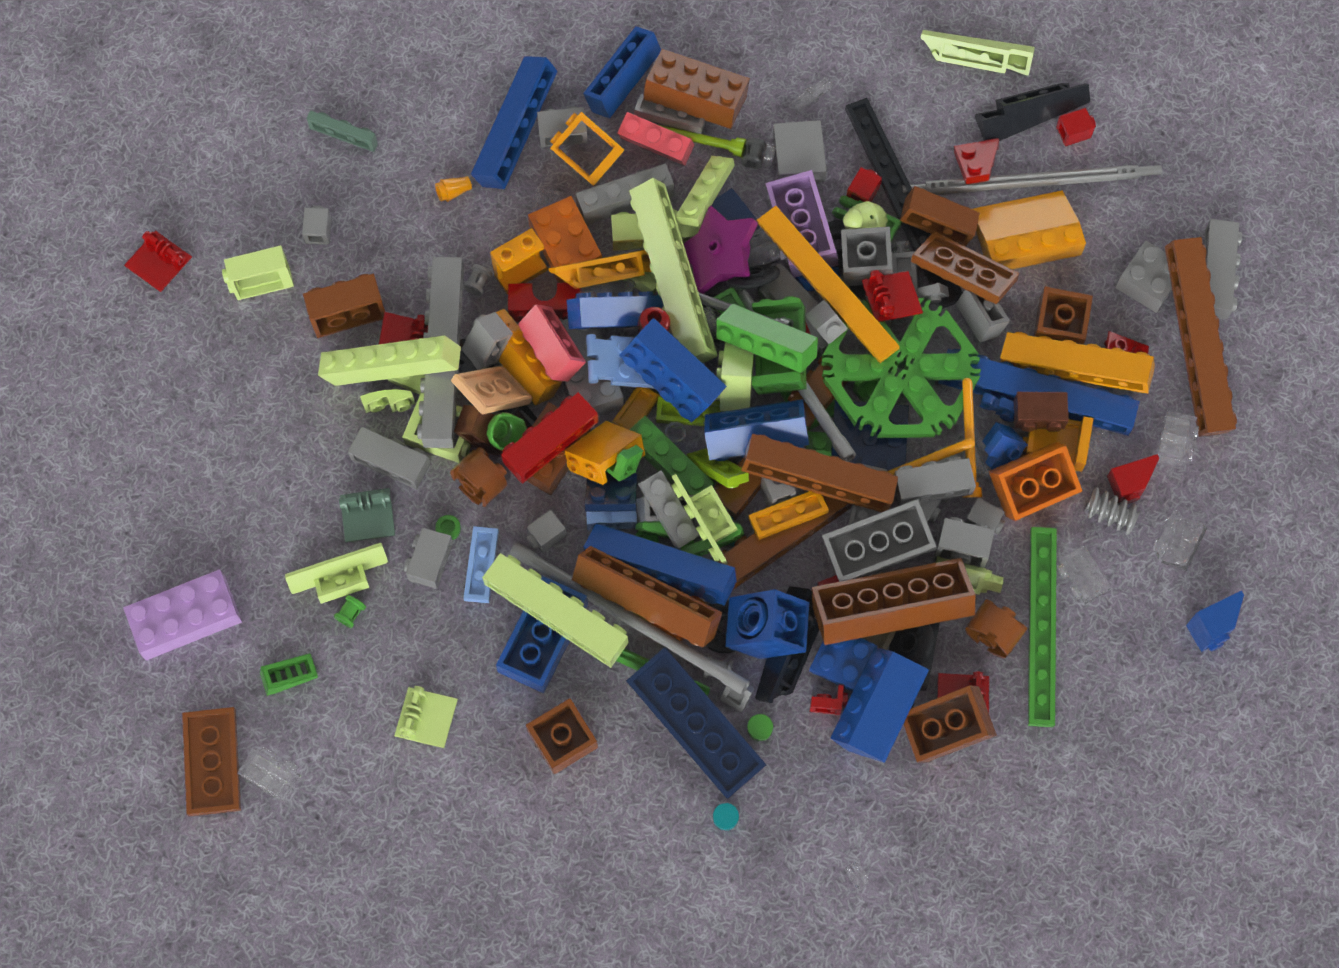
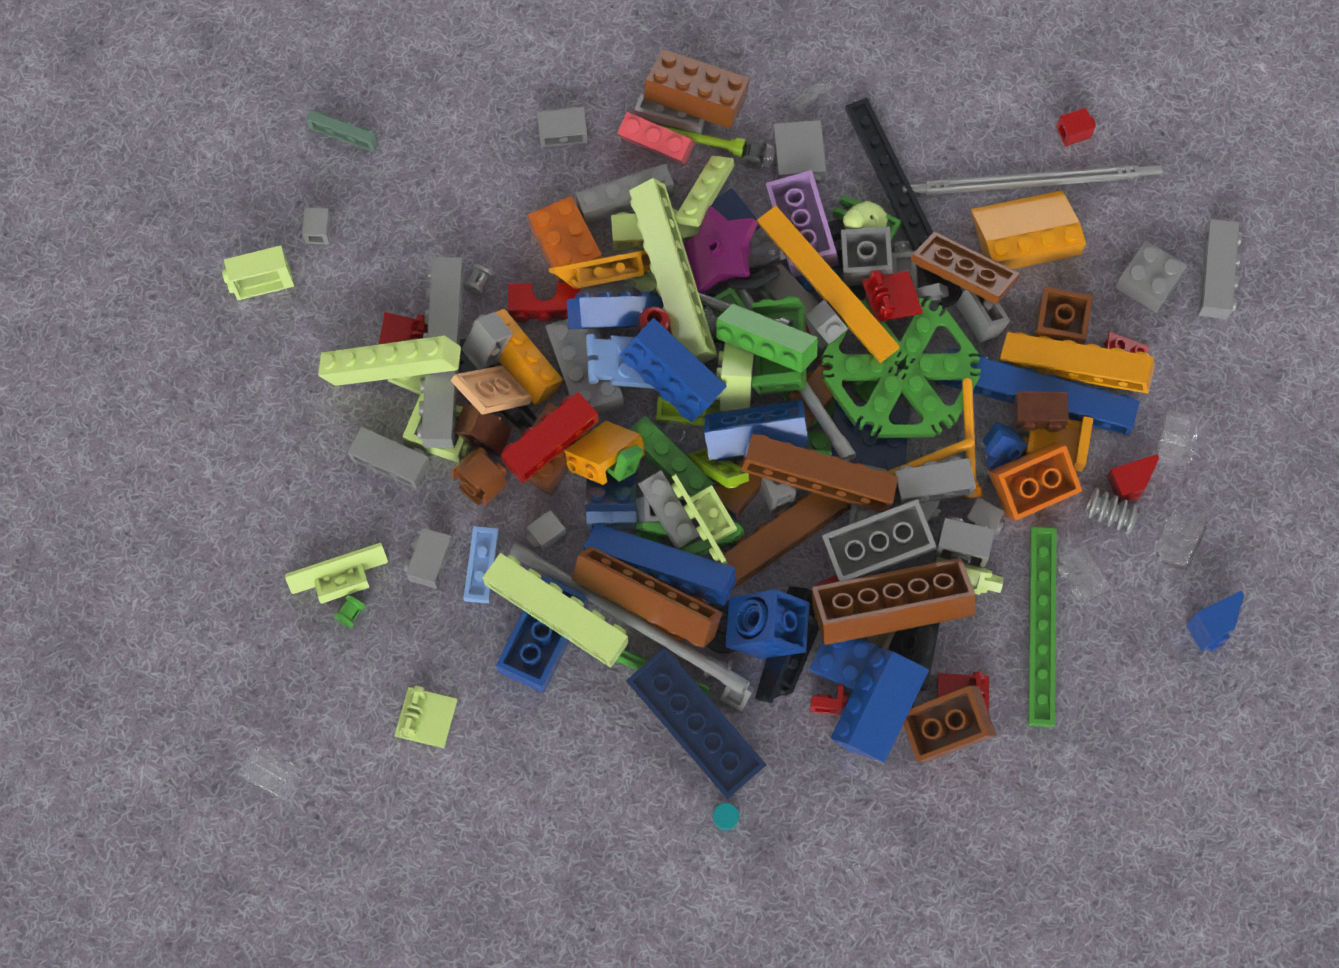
(157, 260): red hinge -> none
(182, 615): lavender brick -> none
(211, 761): dark orange plate -> none
(281, 685): bright green slope -> none
(344, 305): dark orange brick -> none
(367, 515): sand green hinge -> none
(397, 399): yellowish green slope -> none
(448, 525): bright green tile -> none
(453, 187): light orange cone -> none
(505, 429): bright green hair -> none
(514, 122): blue brick -> none
(518, 260): light orange panel -> none
(551, 343): coral brick -> none
(562, 736): dark orange brick -> none
(612, 156): light orange window -> none
(622, 72): blue brick -> none
(636, 407): light orange tile -> none
(760, 727): bright green tile -> none
(788, 514): light orange plate -> none
(864, 185): red brick -> none
(940, 215): dark orange brick -> none
(976, 160): wing -> none
(979, 52): yellowish green wedge -> none
(995, 628): dark orange brick -> none
(1002, 407): blue plate -> none
(1030, 109): black wedge -> none
(1200, 336): dark orange brick -> none

